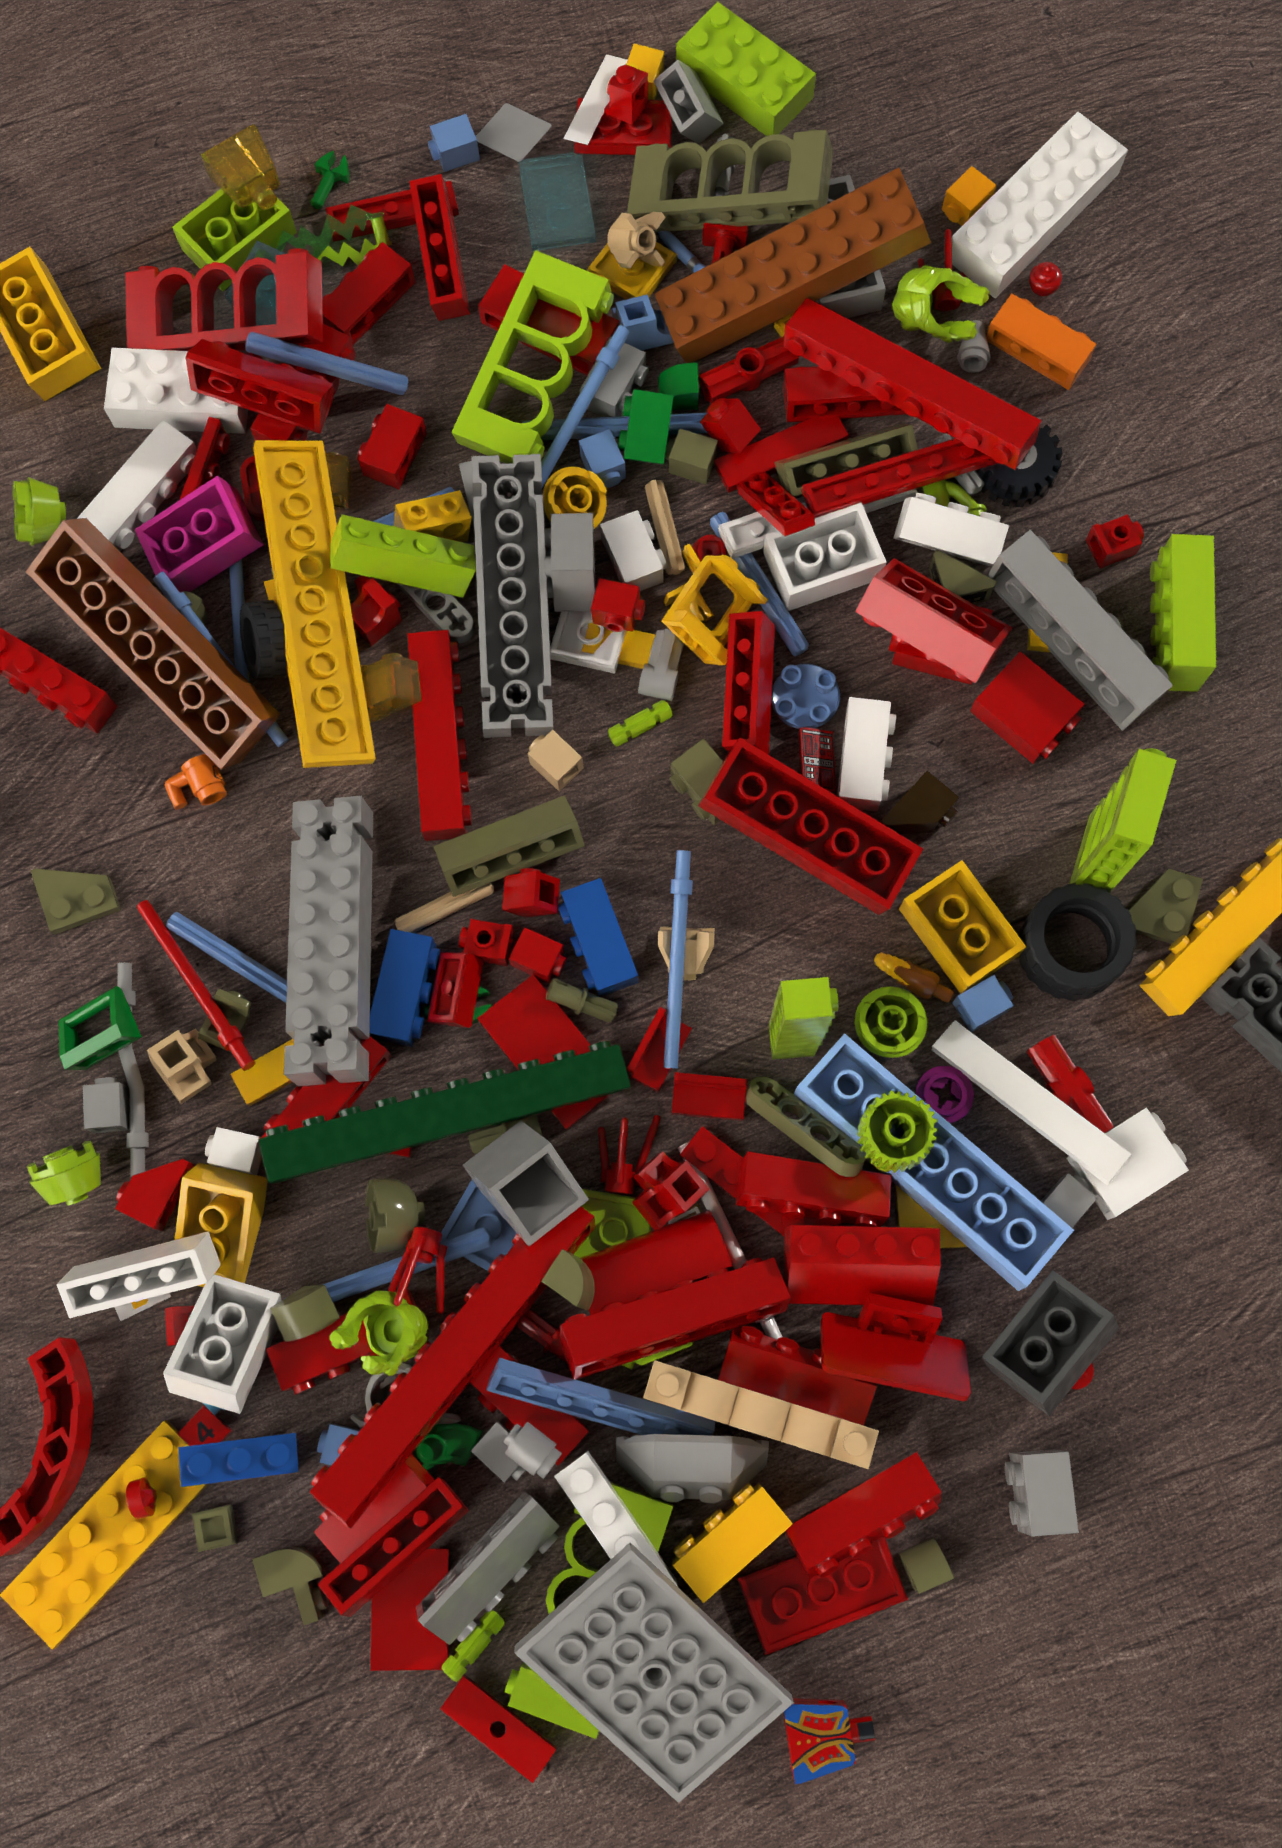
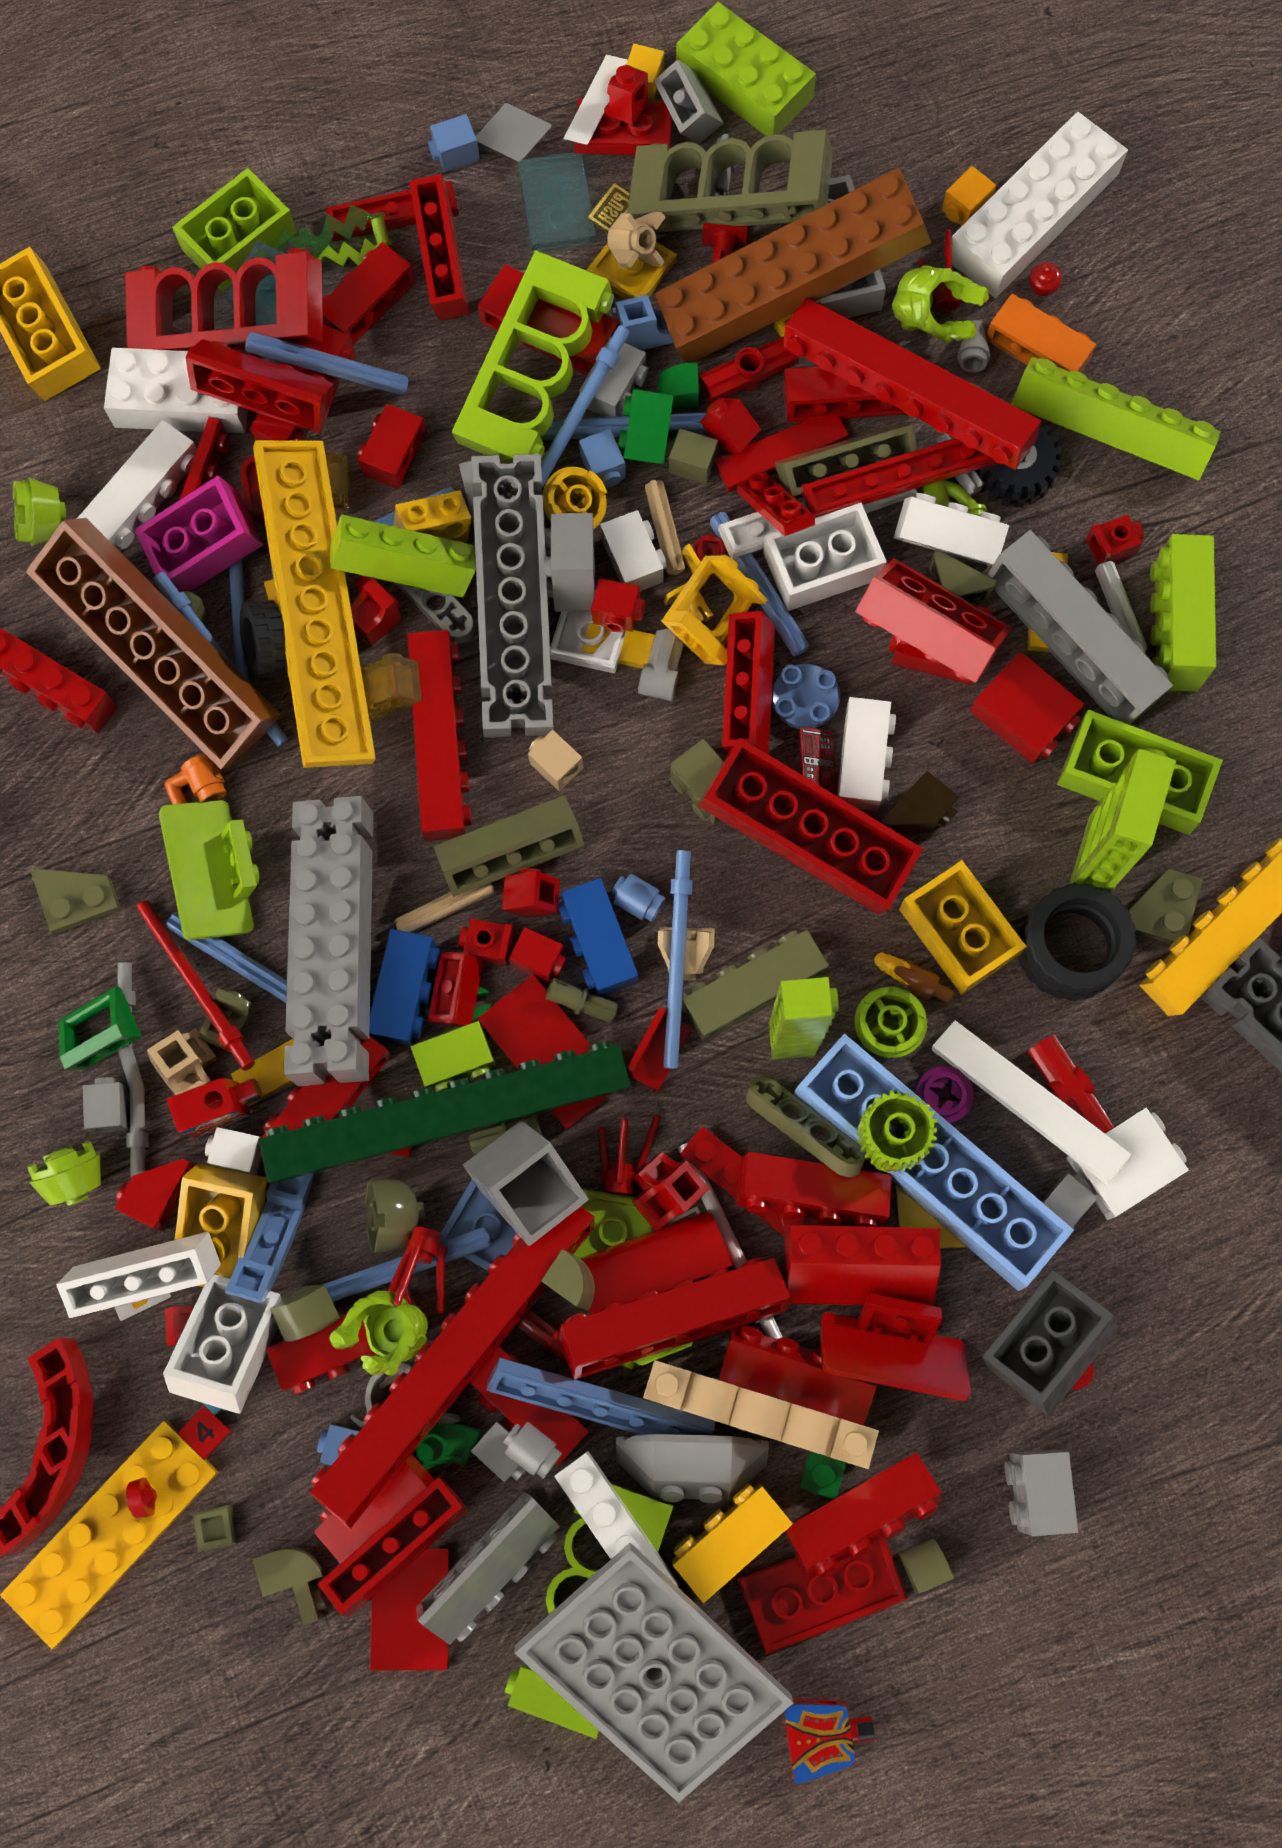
(209, 868): none -> lime bracket
(212, 1106): none -> red torso
(238, 1459): blue brick -> none
(243, 169): clear yellow torso -> none
(271, 1239): none -> medium blue slope
(329, 177): green bar -> none
(453, 1057): none -> lime brick
(473, 1645): lime axle -> none
(518, 1745): red tile -> none
(610, 206): none -> clear yellow sticker
(637, 897): none -> medium blue brick
(640, 723): lime axle -> none
(682, 252): medium blue piece -> none
(709, 1096): red panel -> none
(753, 985): none -> olive brick
(822, 1475): none -> green plate
(983, 1003): medium blue brick -> none
(1106, 747): none -> lime brick
(1116, 418): none -> lime brick
(1118, 601): none -> white axle

